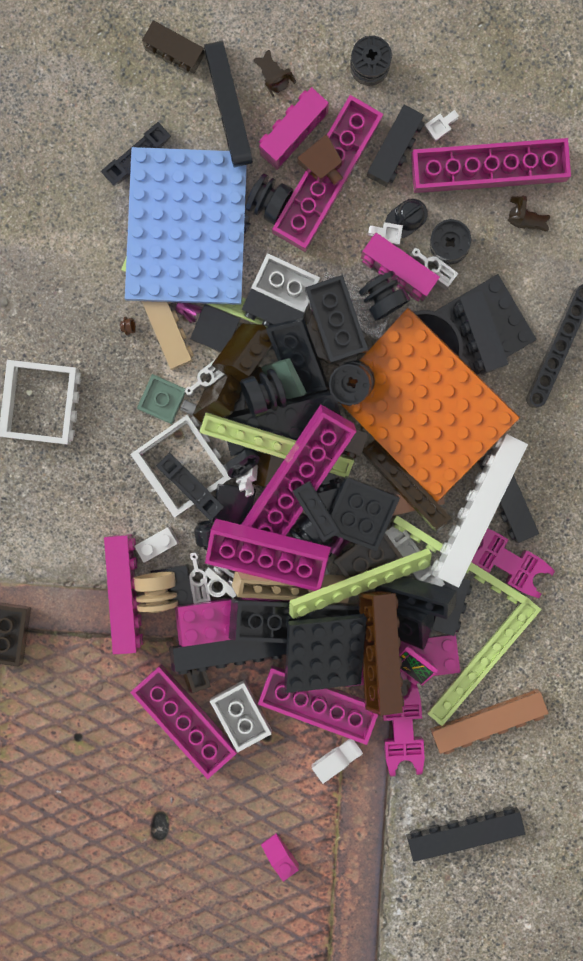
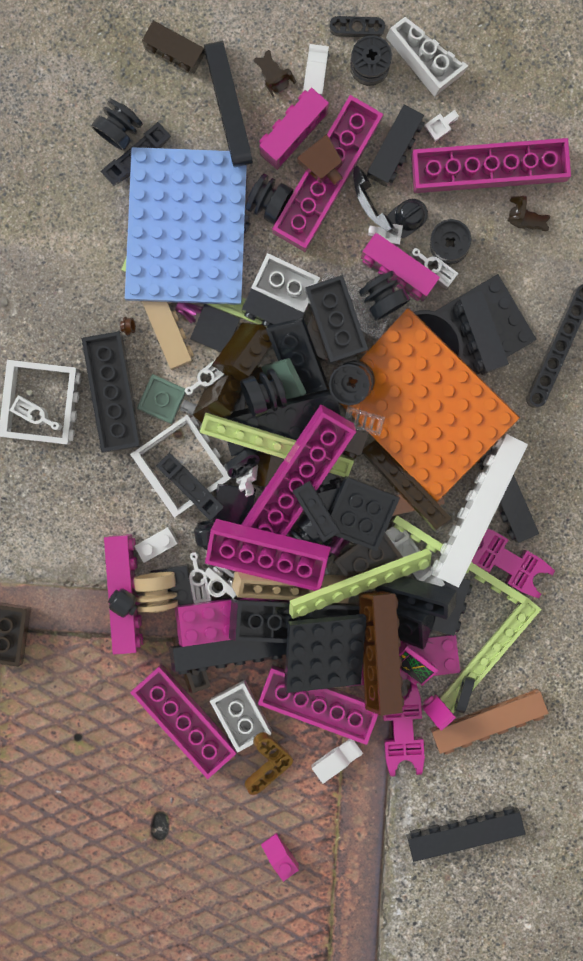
(29, 415): none -> white piece
(111, 392): none -> black brick
(117, 124): none -> black wheel
(122, 603): none -> black head
(254, 783): none -> pearl gold beam
(316, 68): none -> white piece
(350, 410): none -> clear slope
(352, 19): none -> black beam
(361, 184): none -> black slope
(425, 57): none -> white wedge
(438, 711): none -> dark pink slope
(464, 694): none -> black beam

